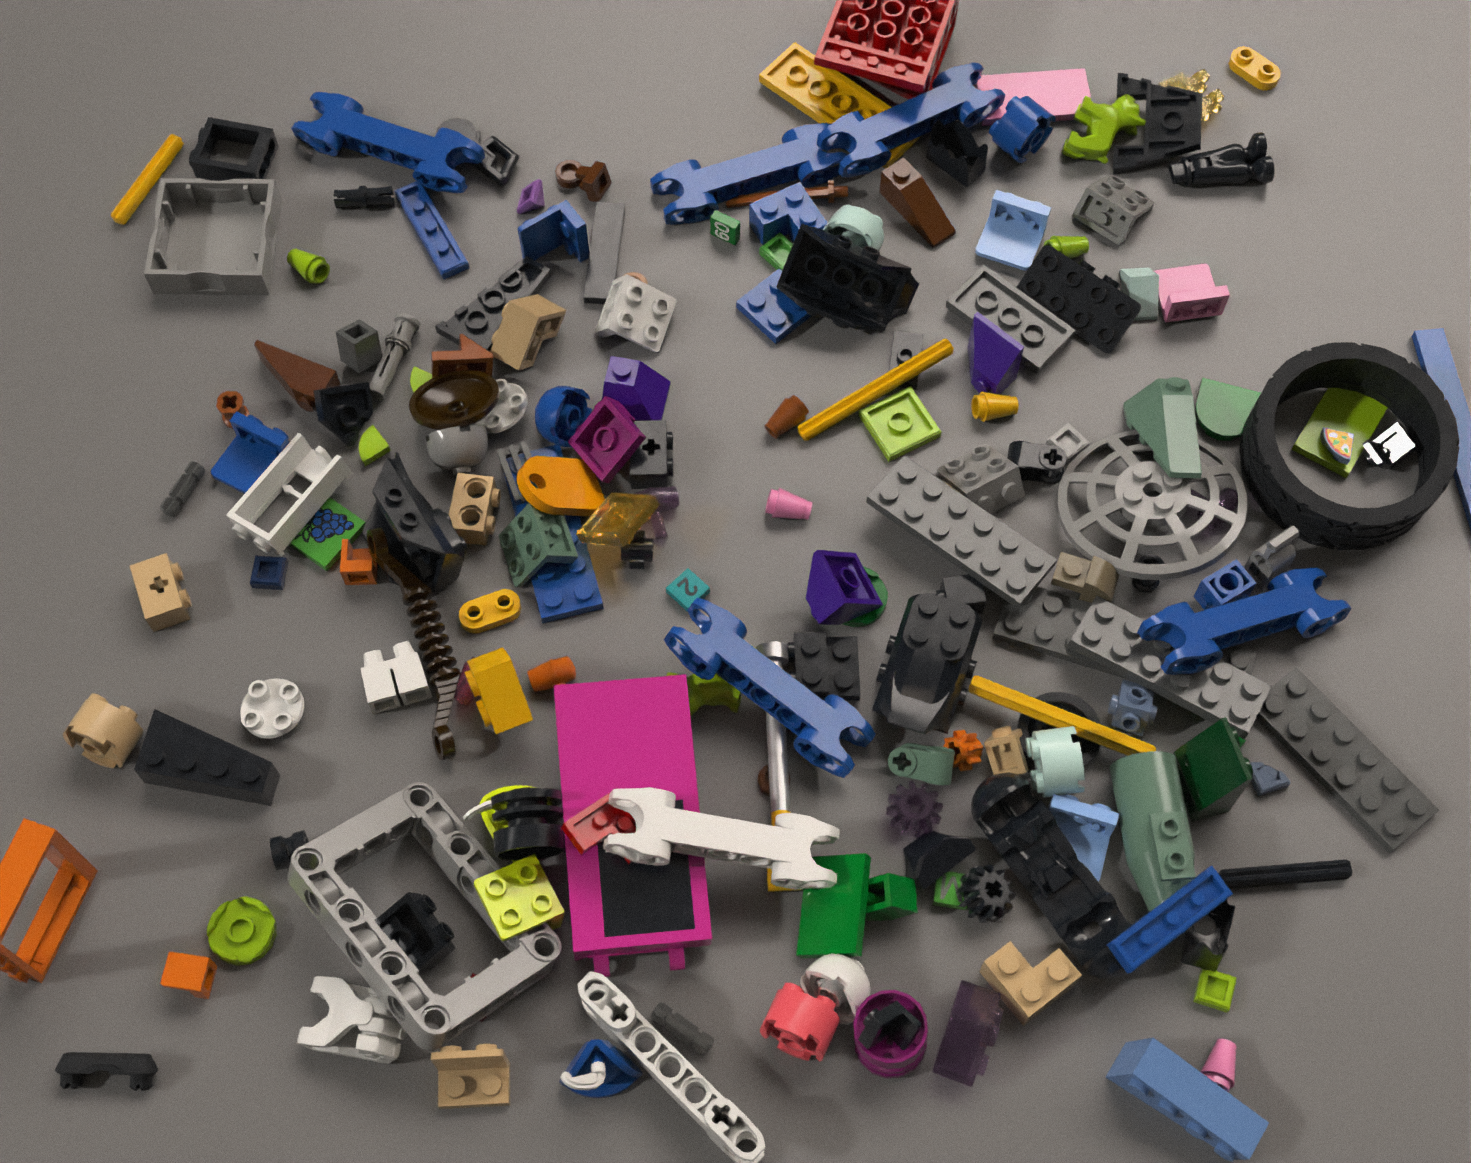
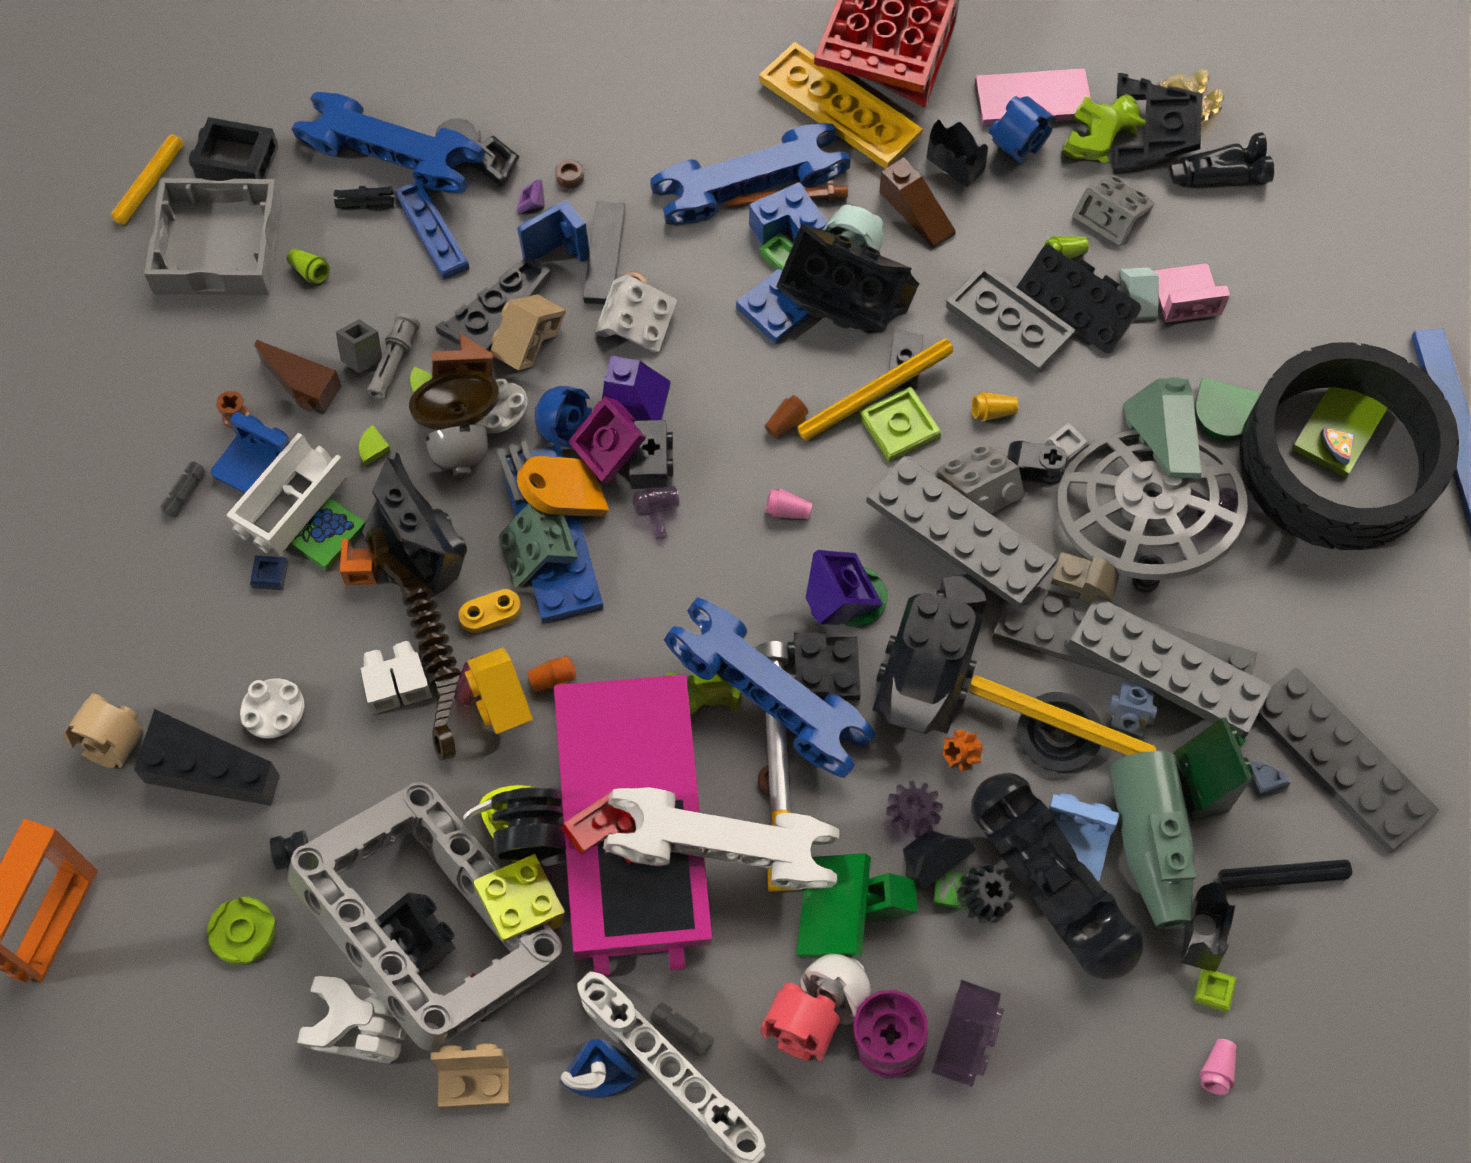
(75, 1064): black piece -> none
(160, 607): tan brick -> none
(189, 973): orange panel -> none
(344, 409): black plate -> none
(466, 509): tan brick -> none
(594, 180): reddish brown tile -> none
(618, 519): clear yellow plate -> none
(638, 551): black gear -> none
(687, 588): teal tile -> none
(725, 227): green tile -> none
(872, 138): blue piece -> none
(890, 1022): black bracket -> none
(927, 764): sand green piece -> none
(992, 356): dark purple slope -> none
(1006, 751): tan bracket -> none
(1013, 230): light blue bracket -> none
(1025, 988): tan brick -> none
(1056, 762): light aqua brick -> none
(1169, 919): blue tile -> none
(1187, 1098): medium blue wedge -> none
(1204, 634): blue piece -> none
(1225, 586): blue head -> none
(1254, 68): yellow plate -> none
(1272, 558): light grey piece -> none
(1390, 447): bracket -> none

